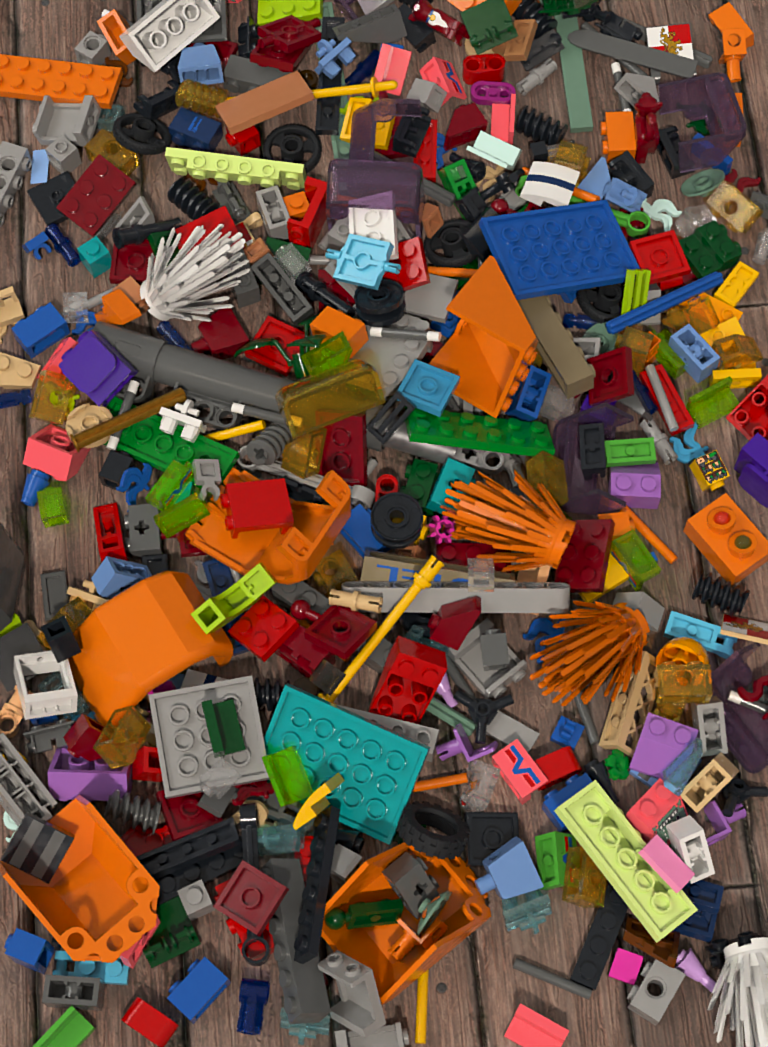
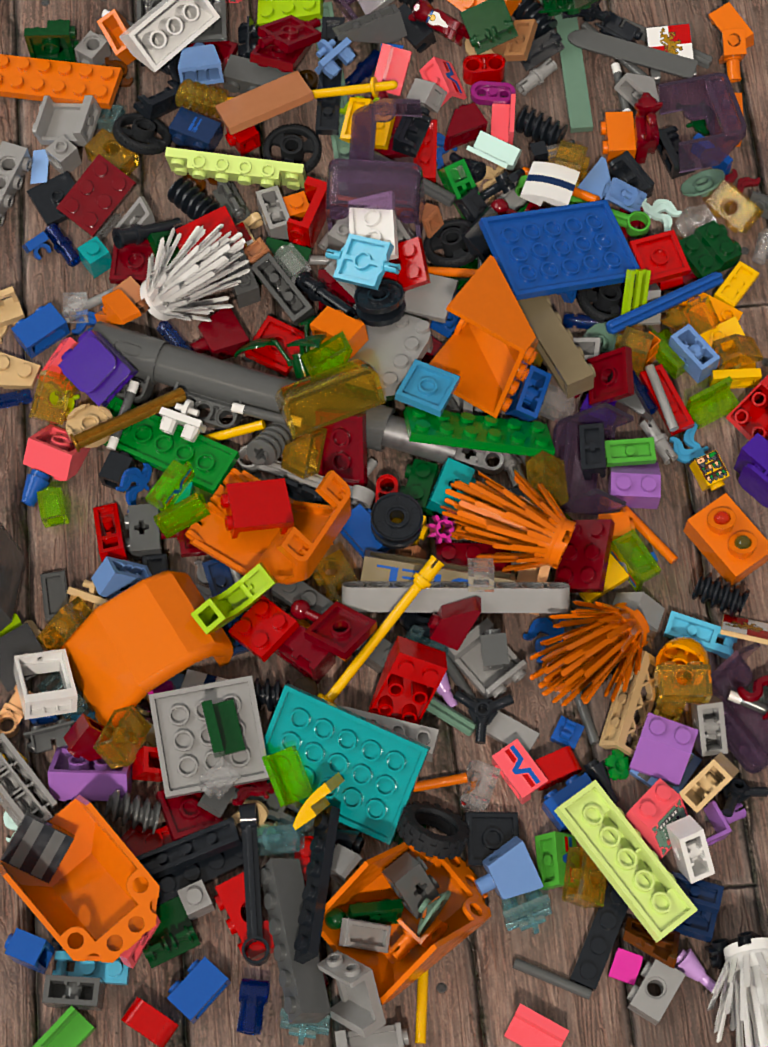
(53, 42): none -> dark green plate
(61, 639): black brick -> none
(208, 475): light grey plate -> none
(251, 898): dark red plate -> none
(327, 677): clear smoke plate -> none
(355, 600): tan pin -> none
(365, 935): none -> light grey tile
(404, 402): black tile -> none
(405, 334): dark grey bar -> none
(462, 745): medium lavender bracket -> none
(666, 863): bright pink tile -> none
(680, 770): clear light blue slope -> none

